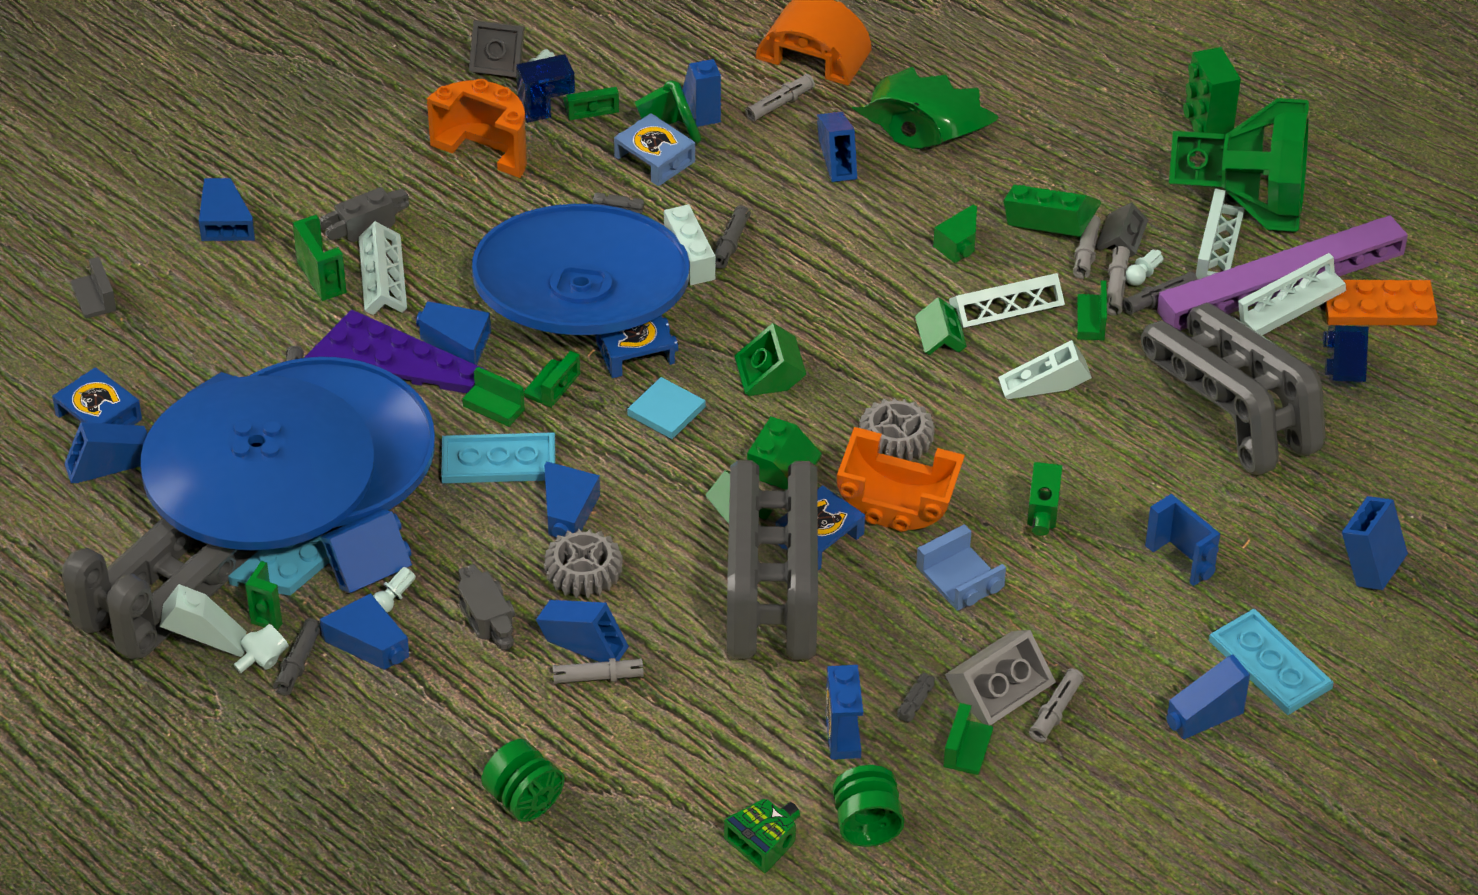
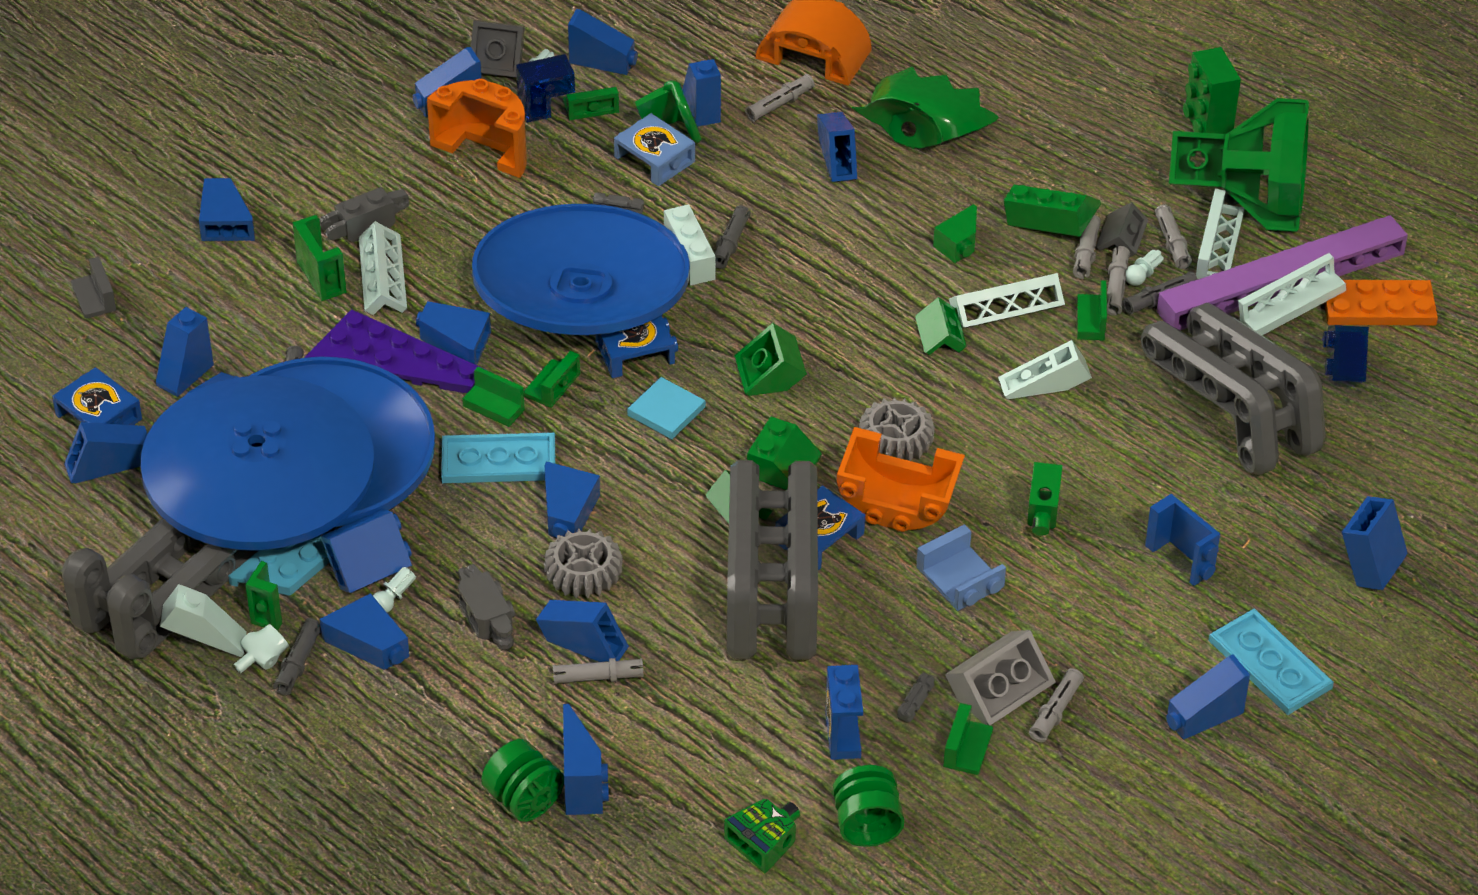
(184, 352): none -> blue slope
(459, 68): none -> slope
(582, 768): none -> blue slope
(599, 45): none -> blue slope
(1175, 242): none -> light grey pin

